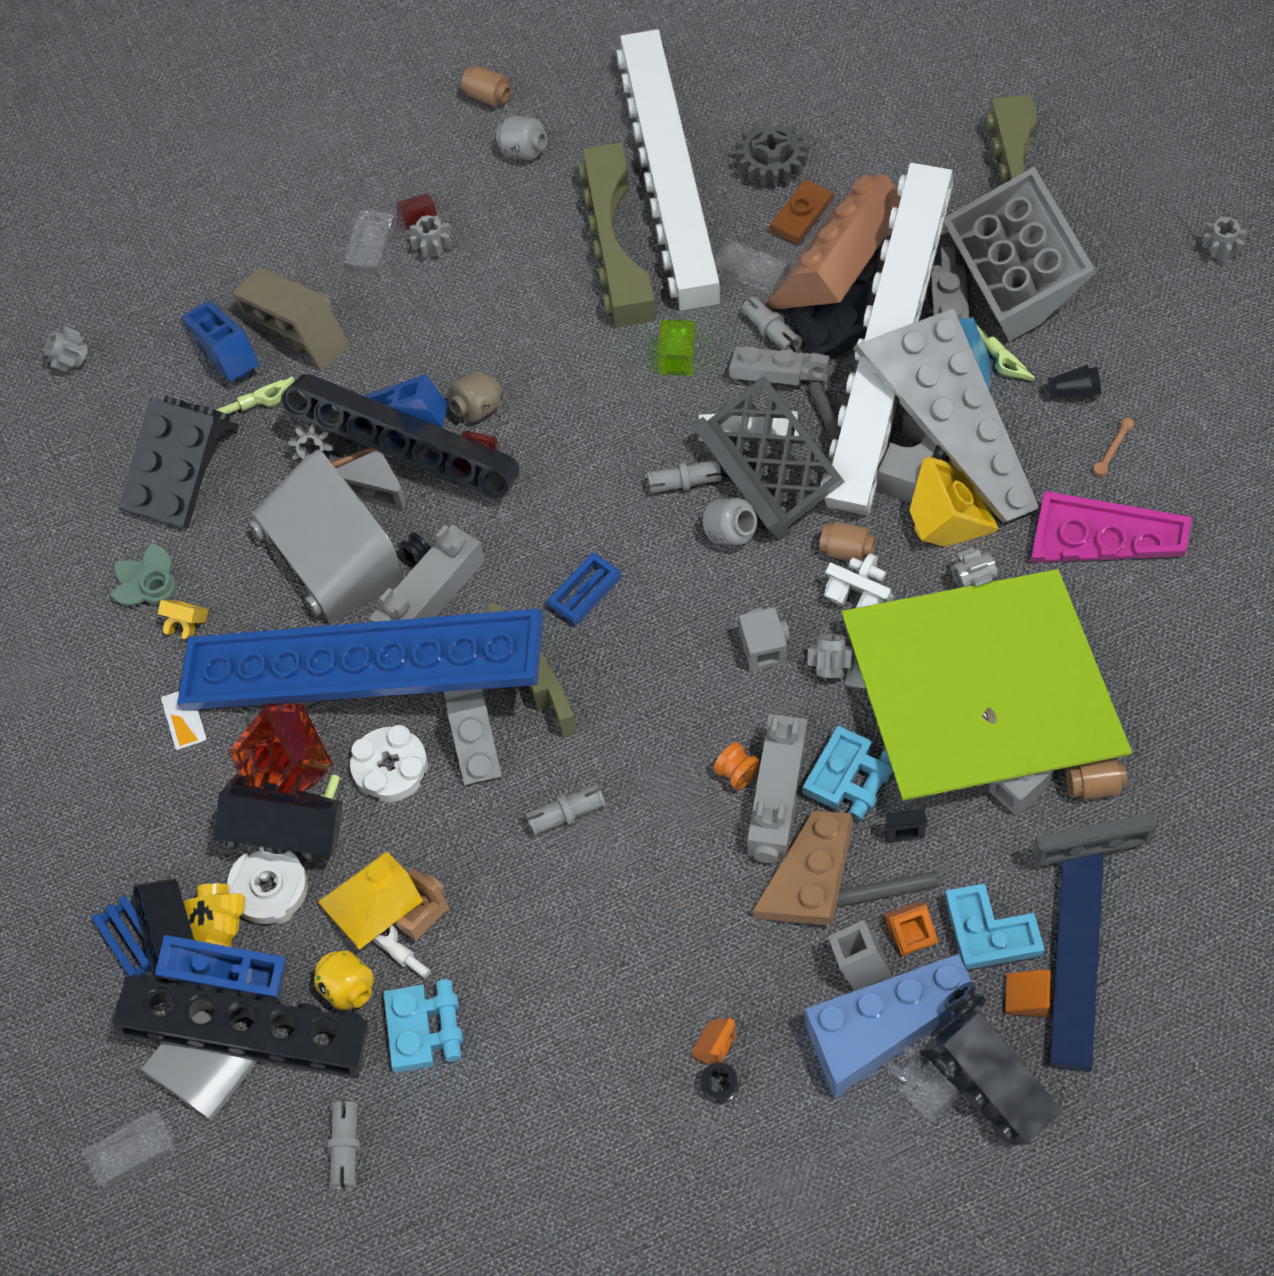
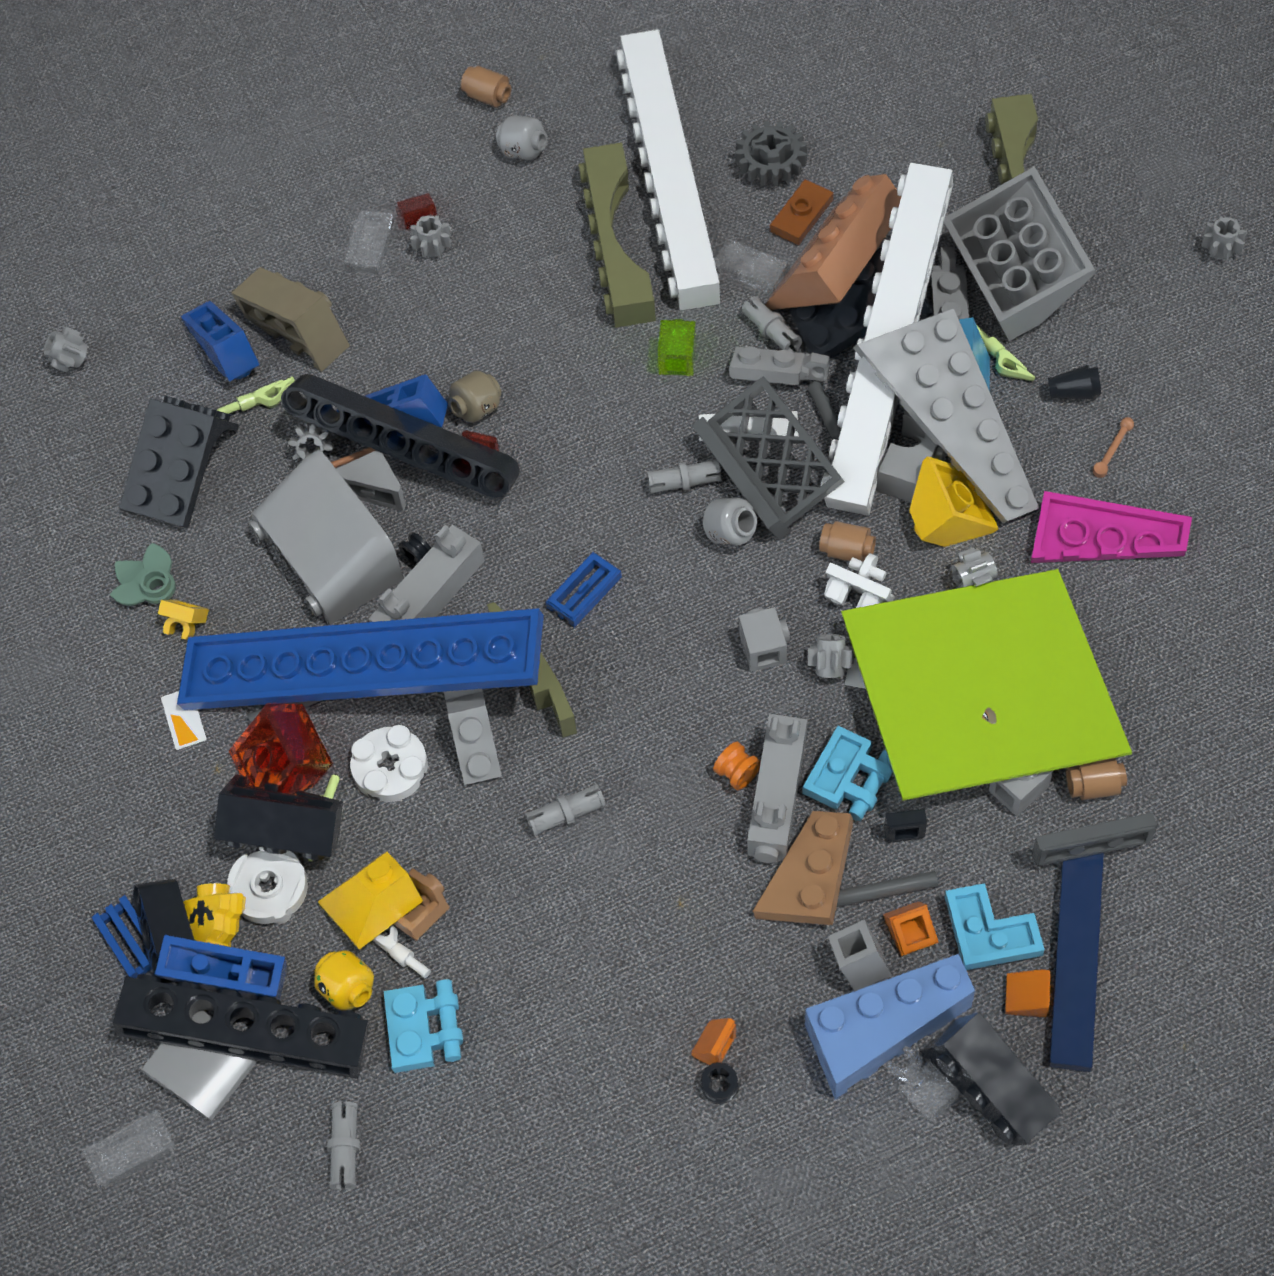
(964, 1002): black bush -> none

